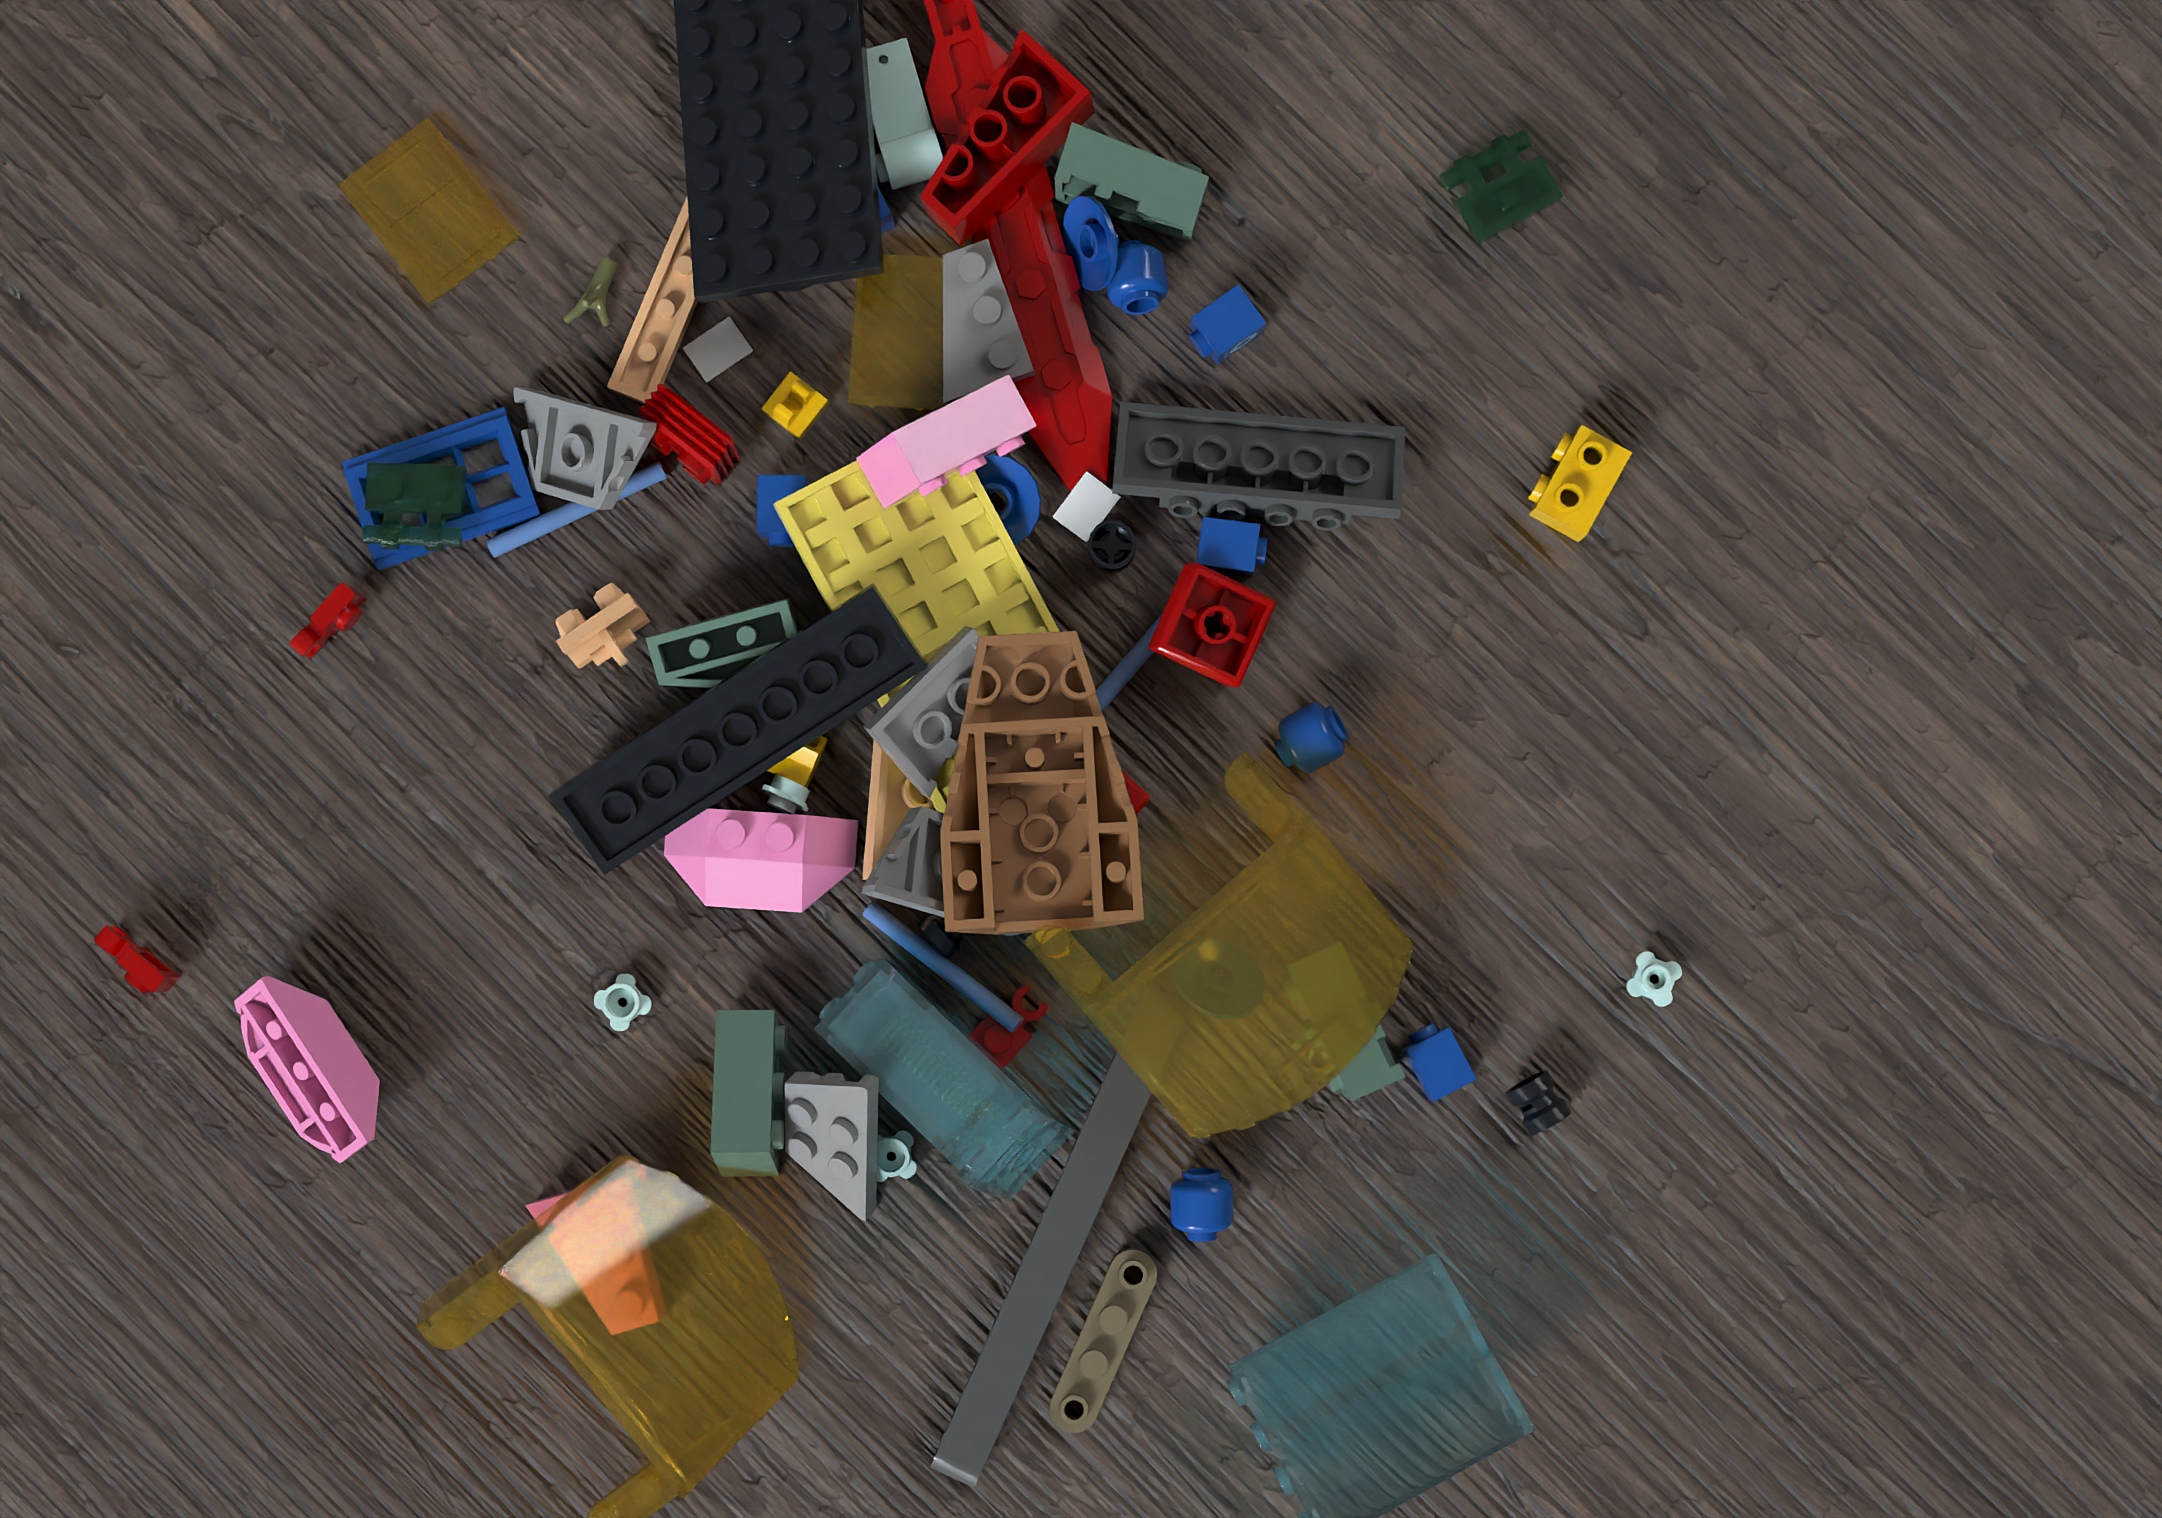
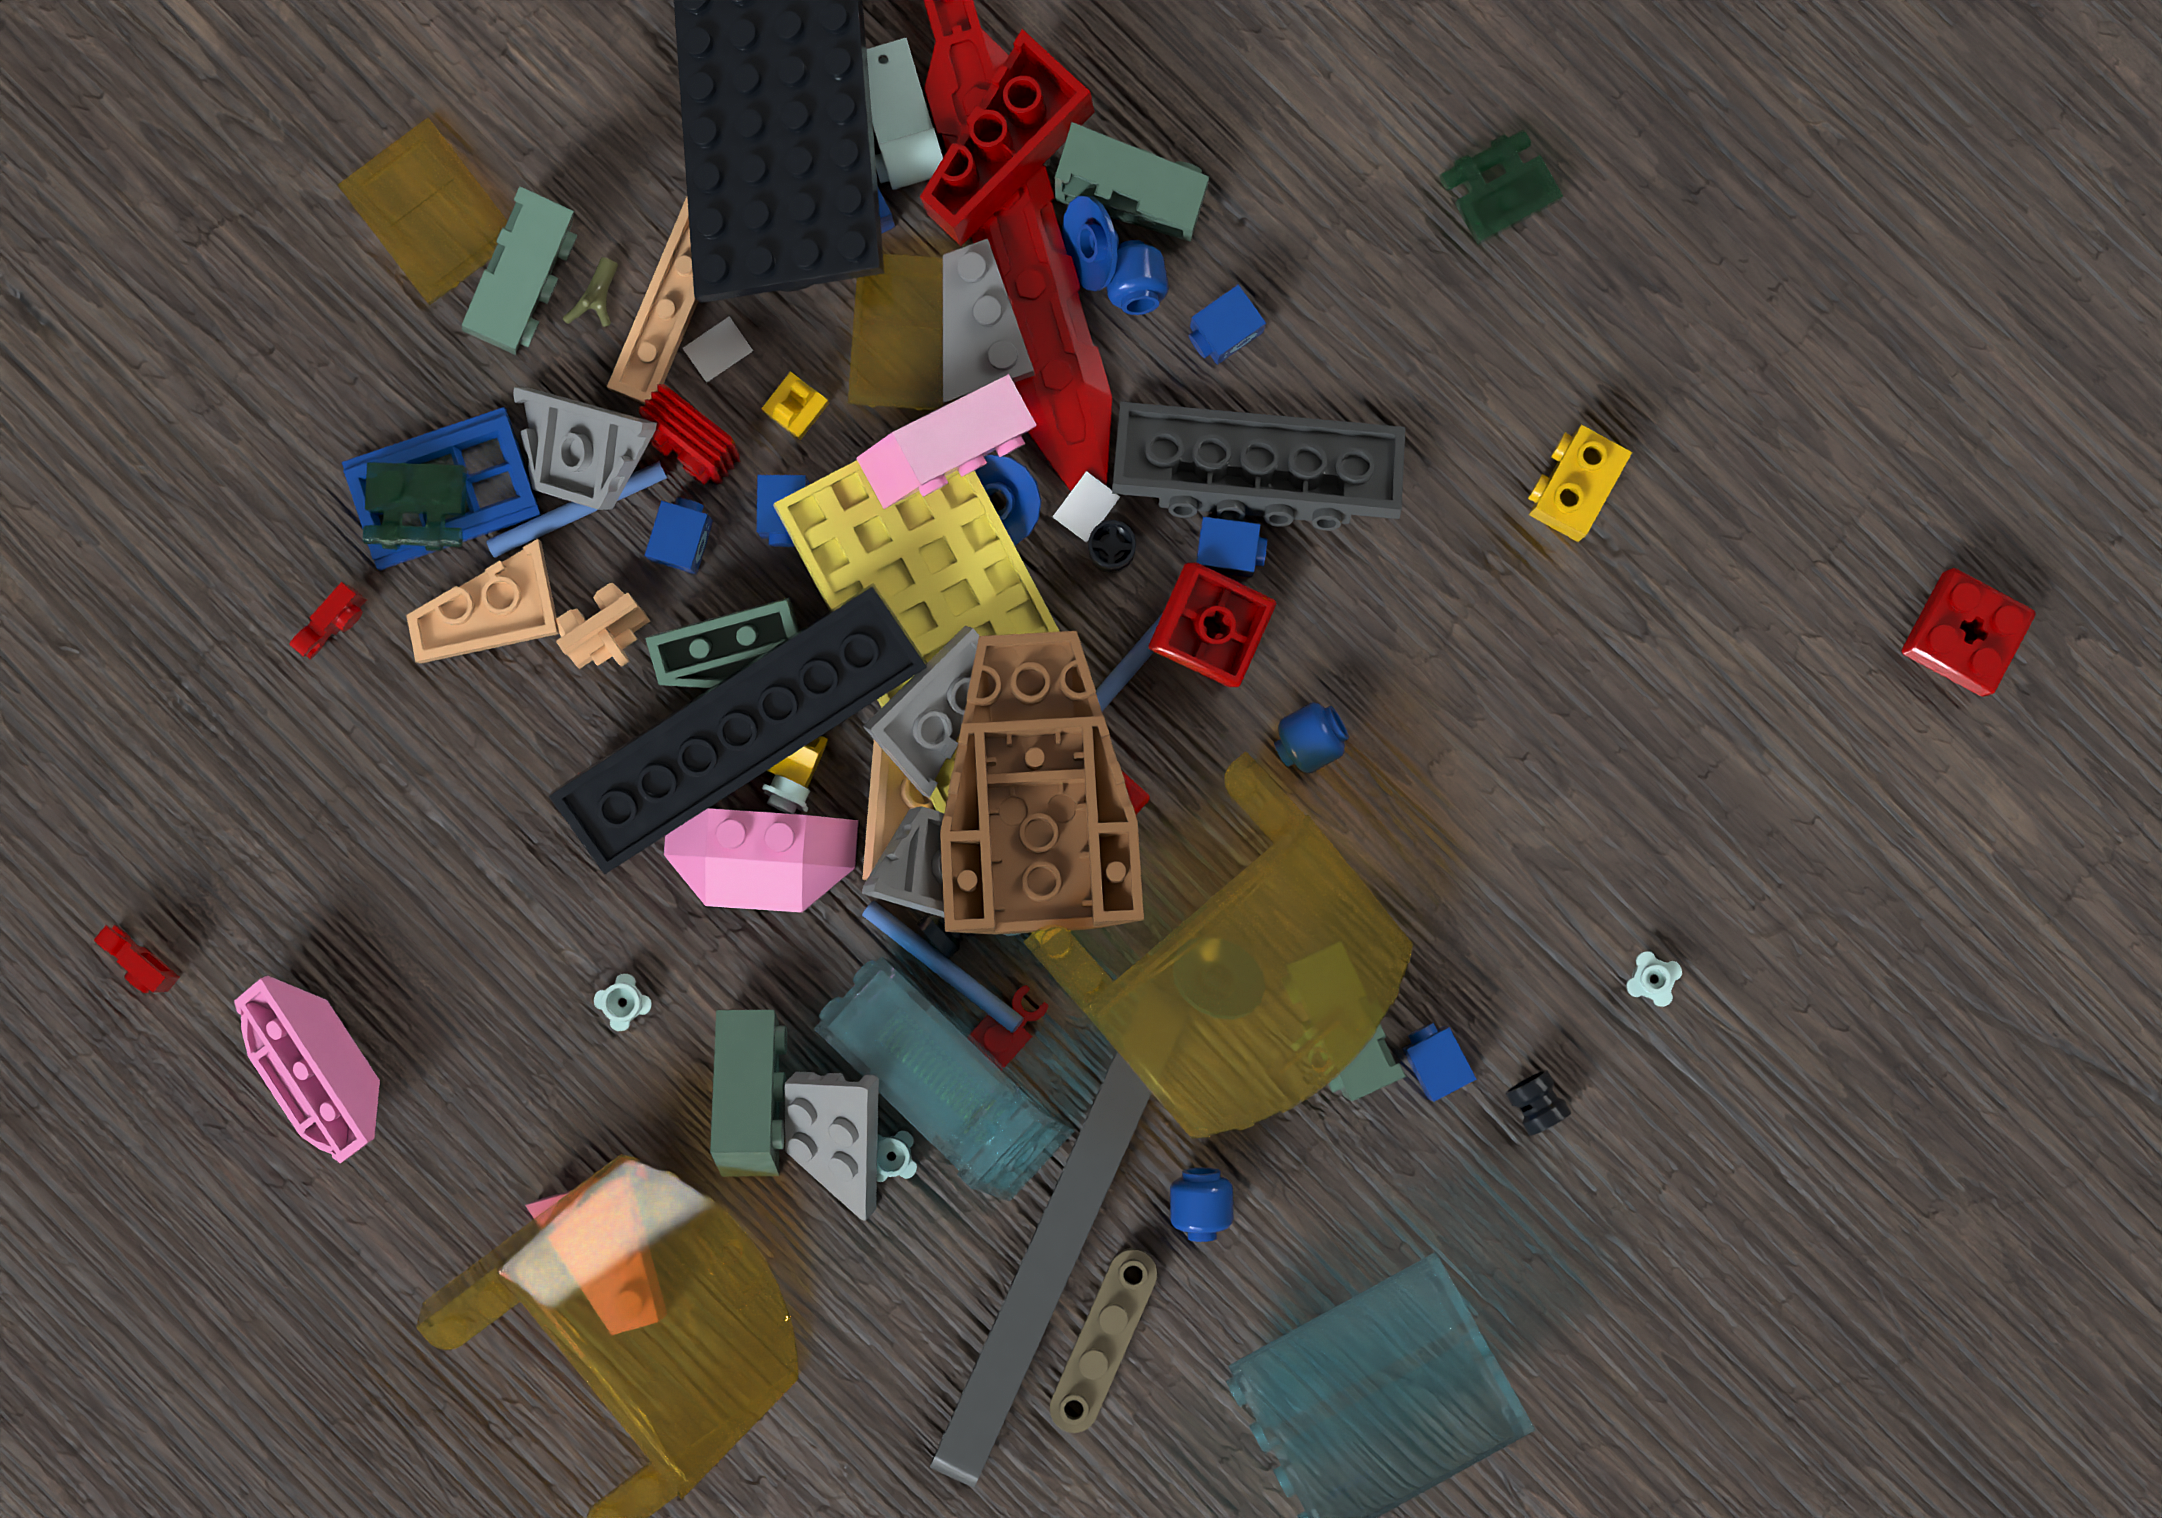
(492, 610): none -> light nougat wing
(520, 272): none -> sand green wedge
(679, 535): none -> blue brick
(1940, 642): none -> red brick

